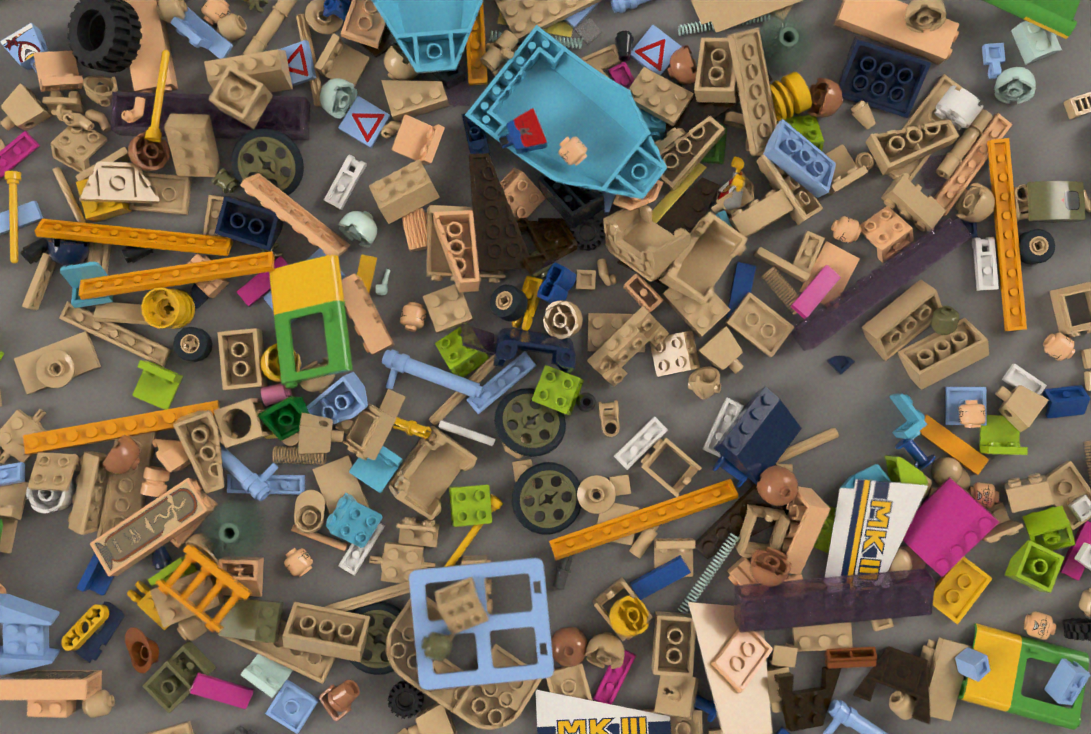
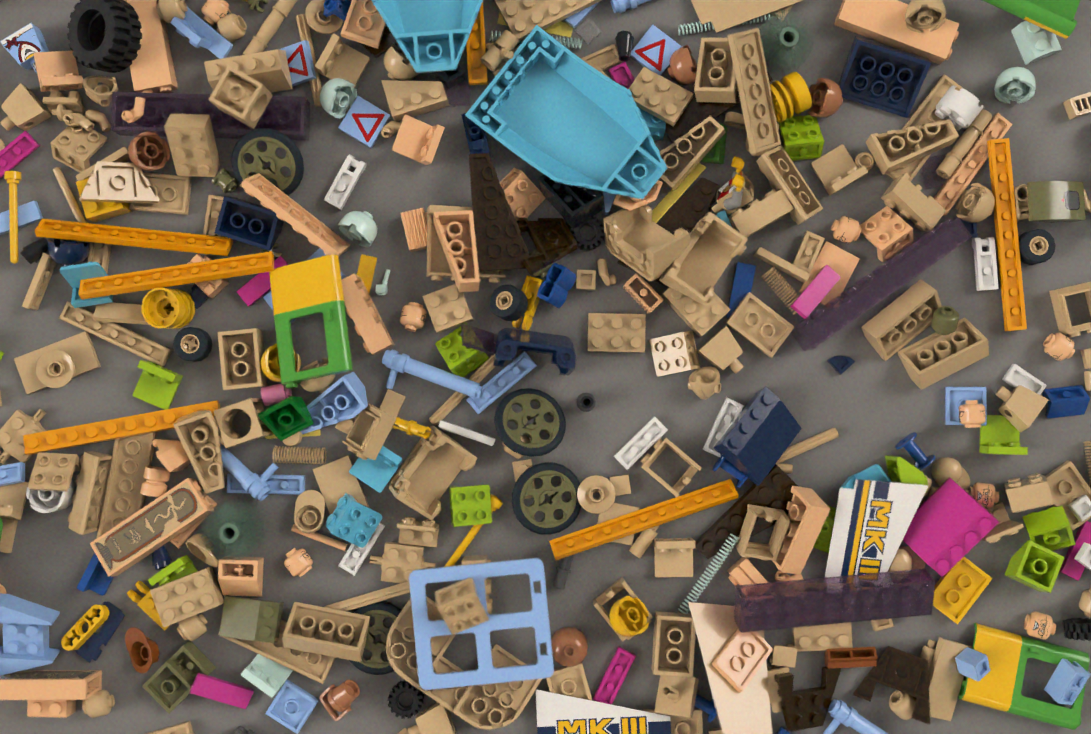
(123, 456): nougat cylinder -> none
(133, 254): black cone -> none
(153, 133): yellow piece -> none
(208, 567): light orange fence -> none
(317, 434): tan torso -> none
(403, 191): tan brick -> none
(436, 646): olive head -> none
(524, 133): torso -> none
(558, 390): lime bracket -> none
(562, 319): tan cylinder -> none
(572, 150): light nougat head -> none
(605, 650): tan cylinder -> none
(609, 416): tan piece -> none
(625, 344): tan bracket -> none
(660, 577): blue tile -> none
(672, 135): tan plate -> none
(769, 567): nougat cylinder -> none
(777, 486): nougat cylinder -> none
(800, 159): light blue slope -> none
(863, 114): tan cone -> none
(914, 417): medium azure bracket -> none
(953, 445): light orange tile -> none
(993, 56): light blue plate -> none

